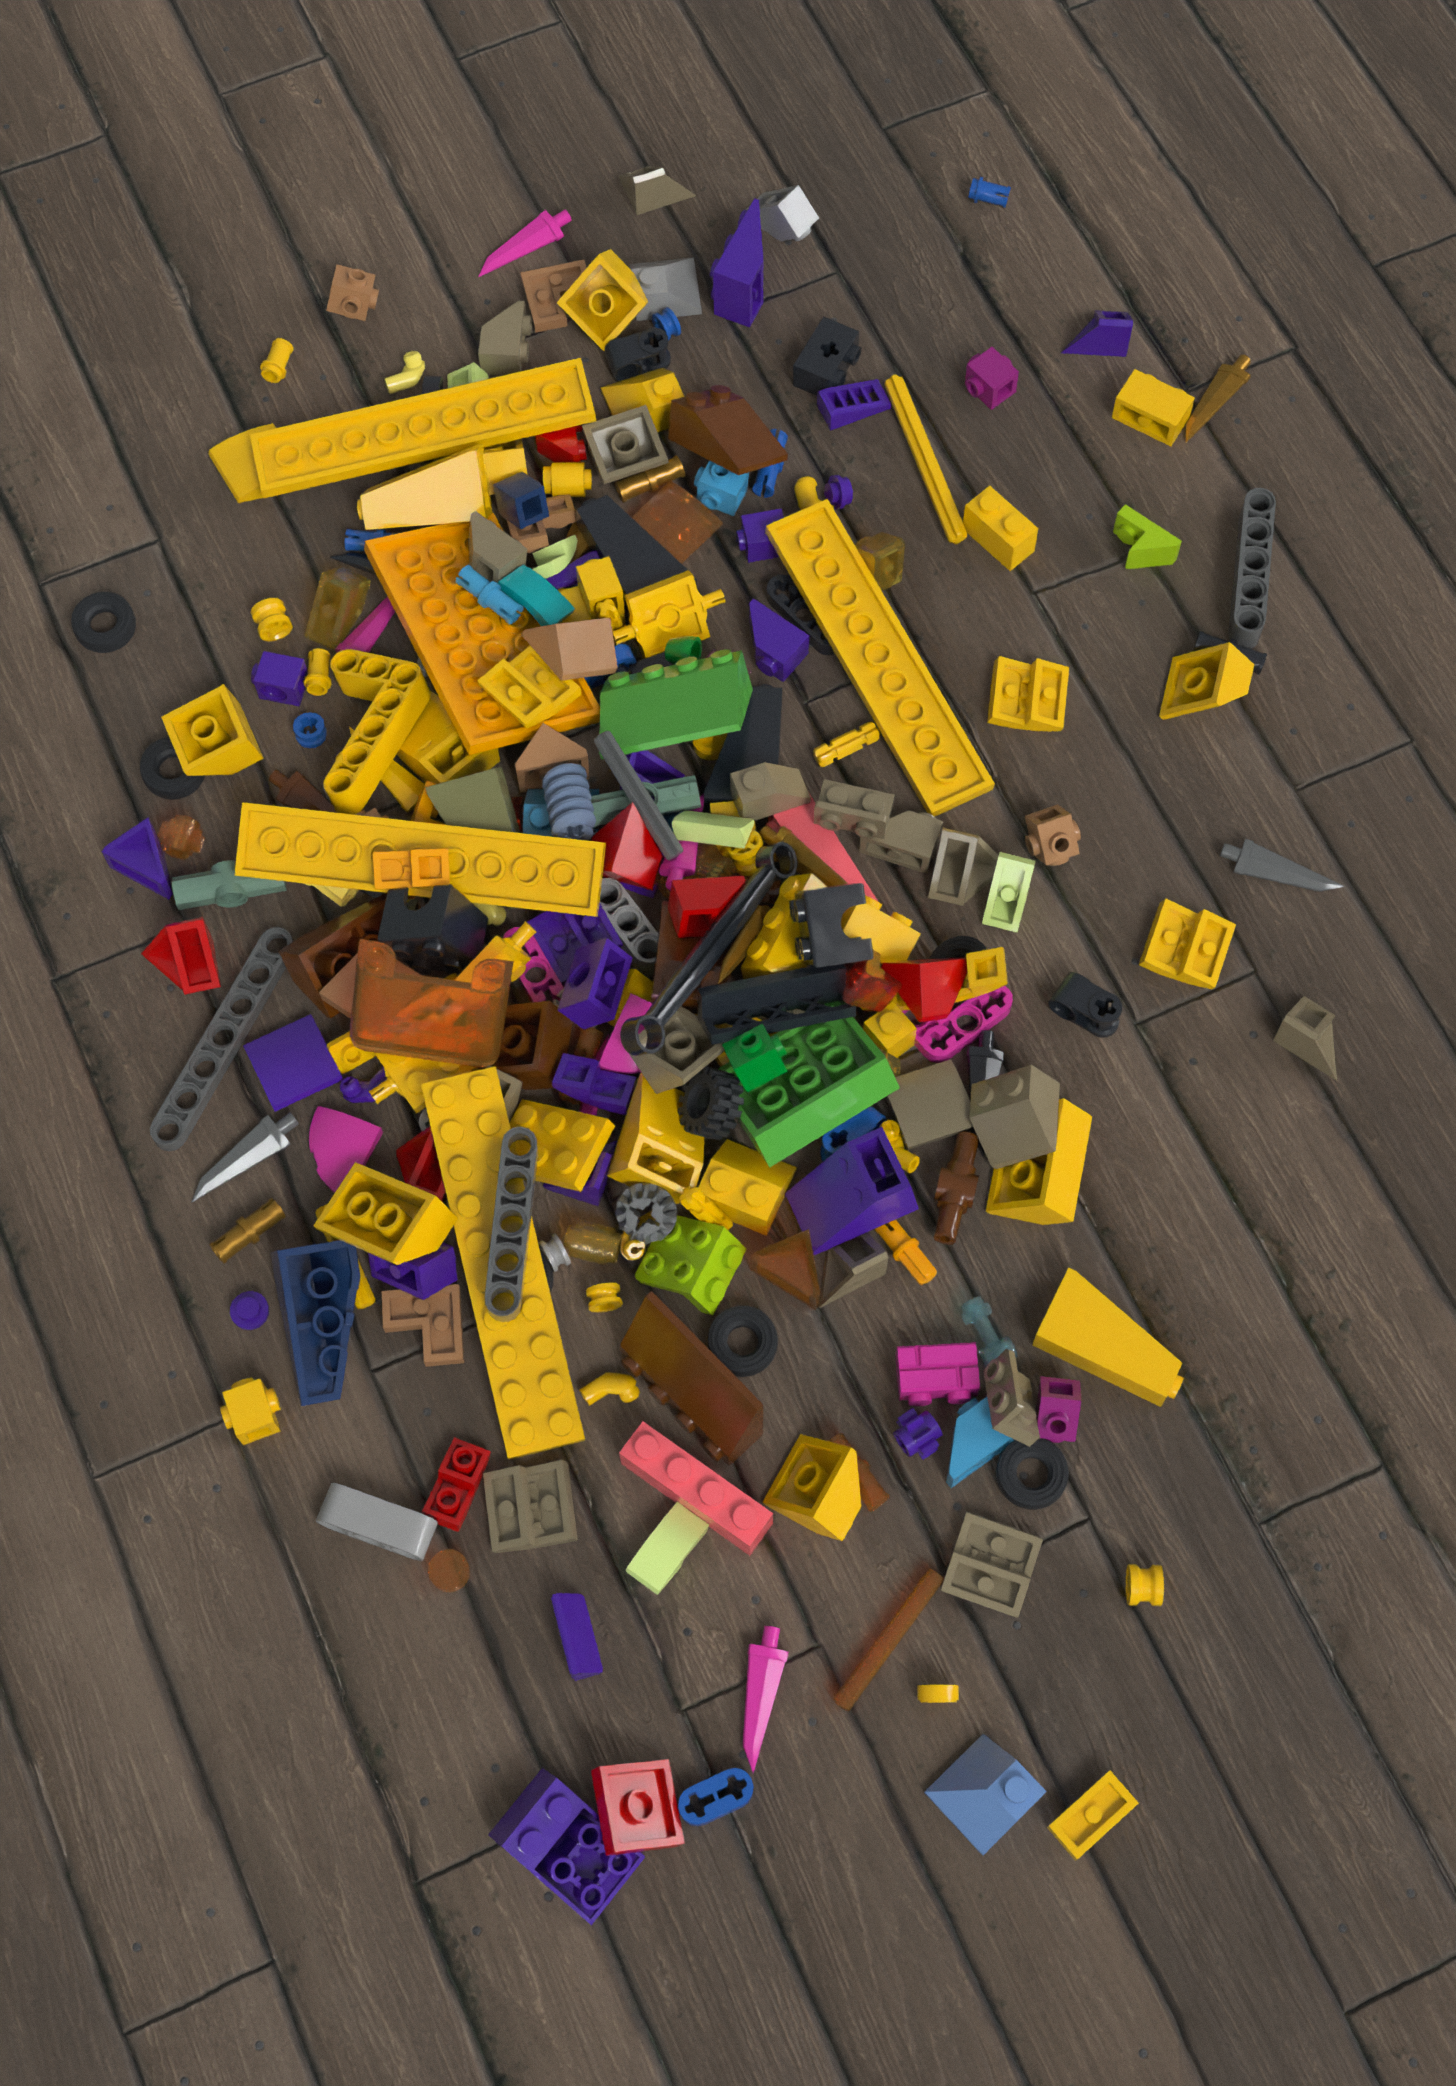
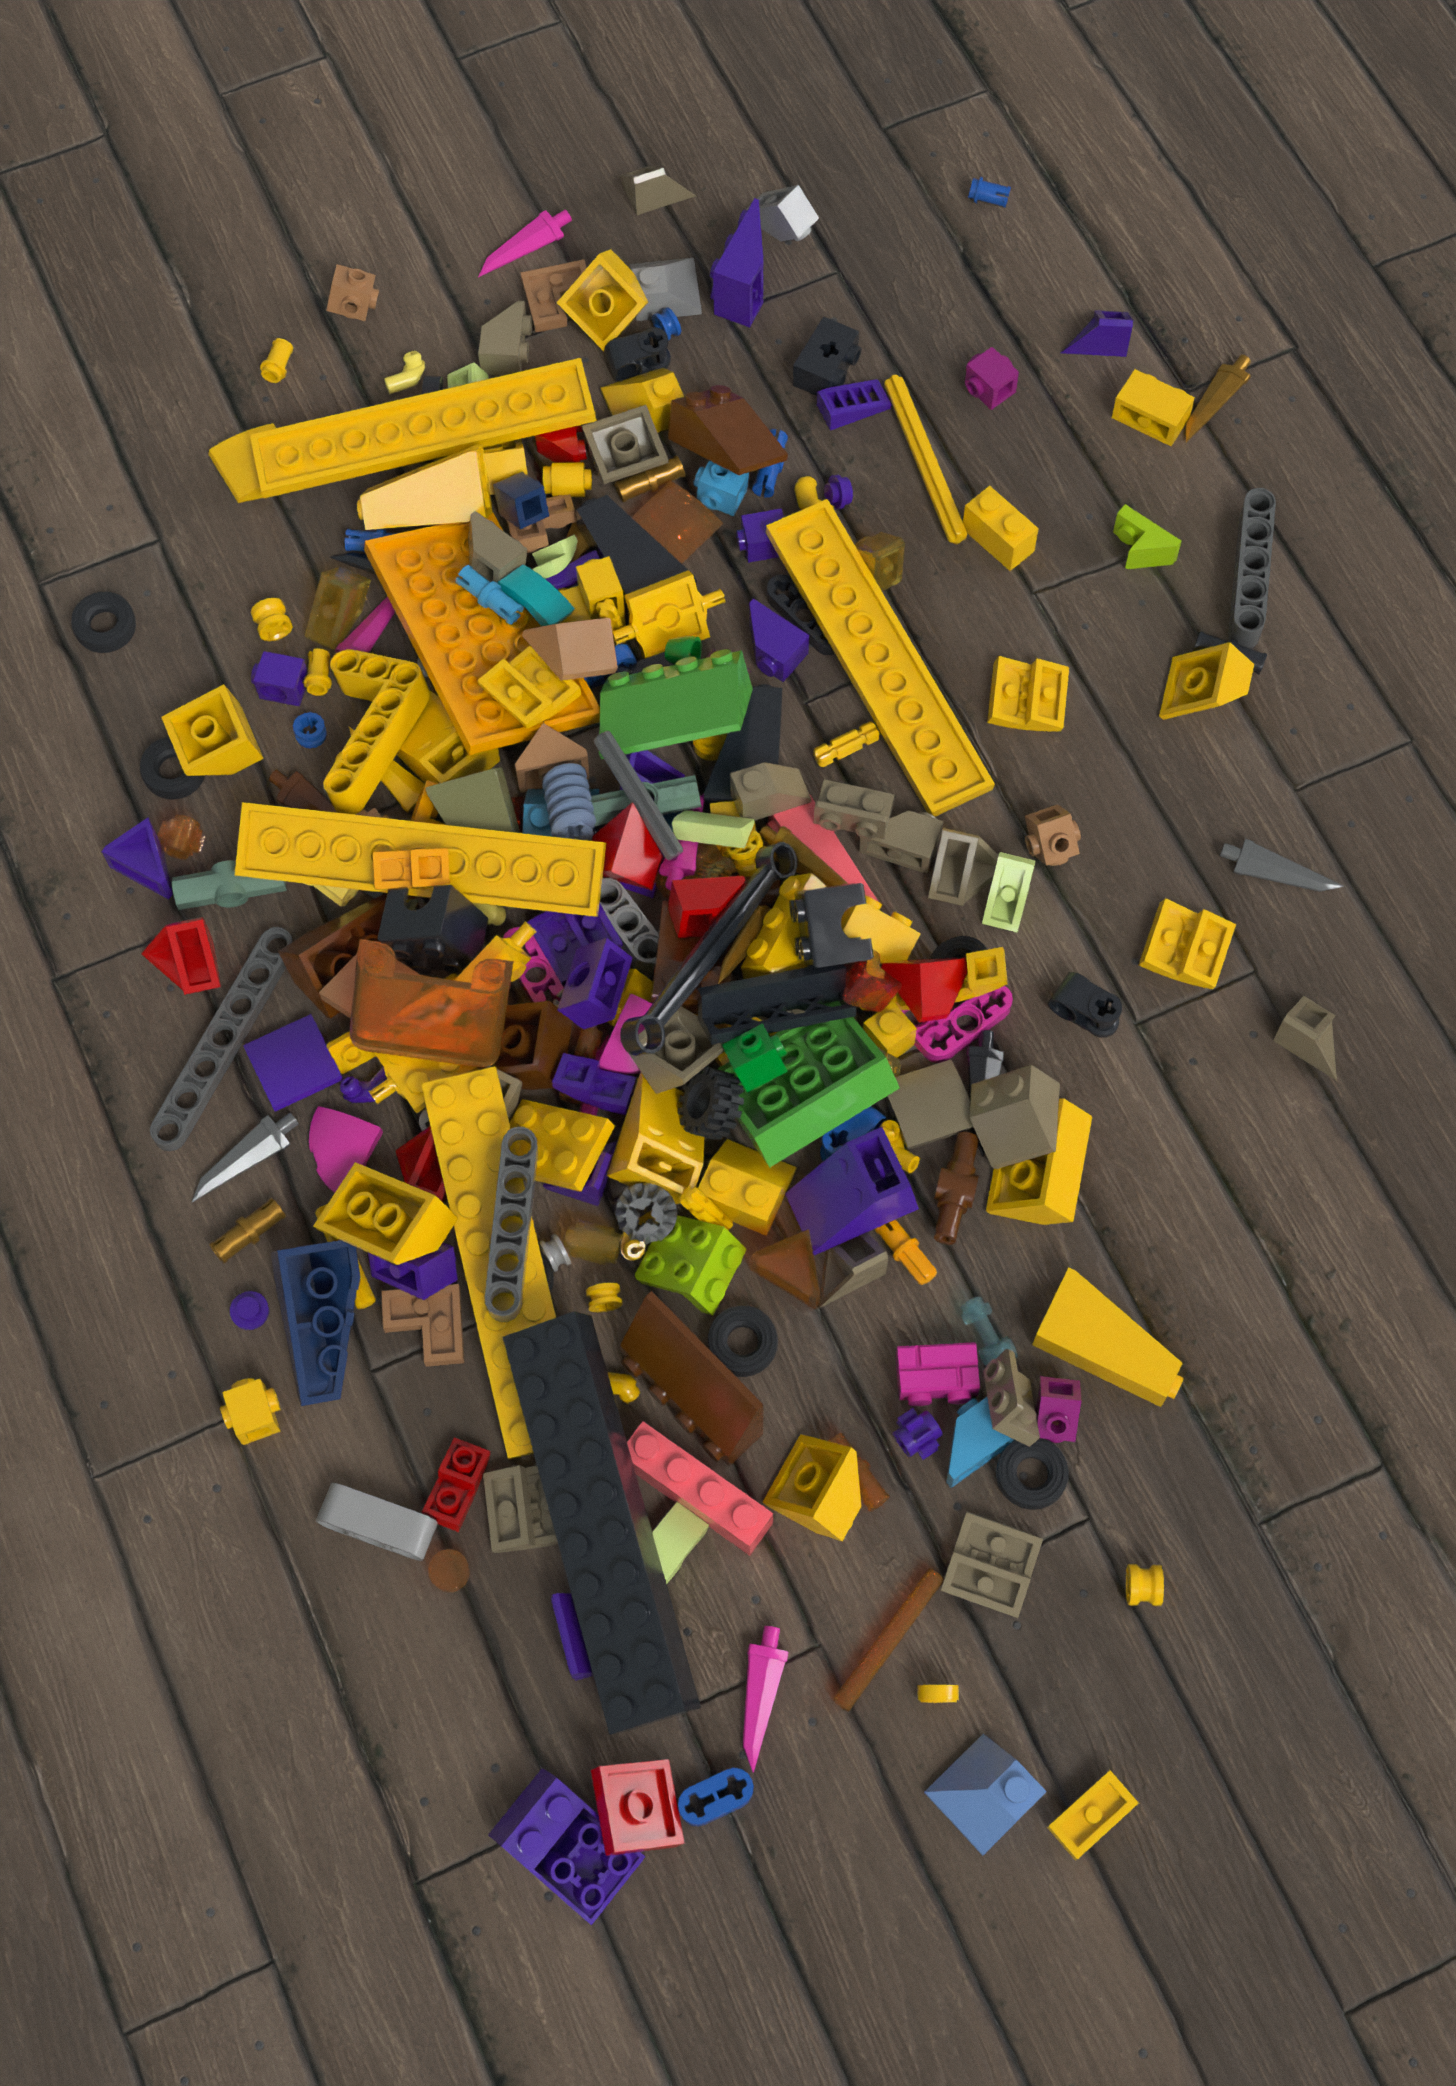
(601, 1523): none -> black brick

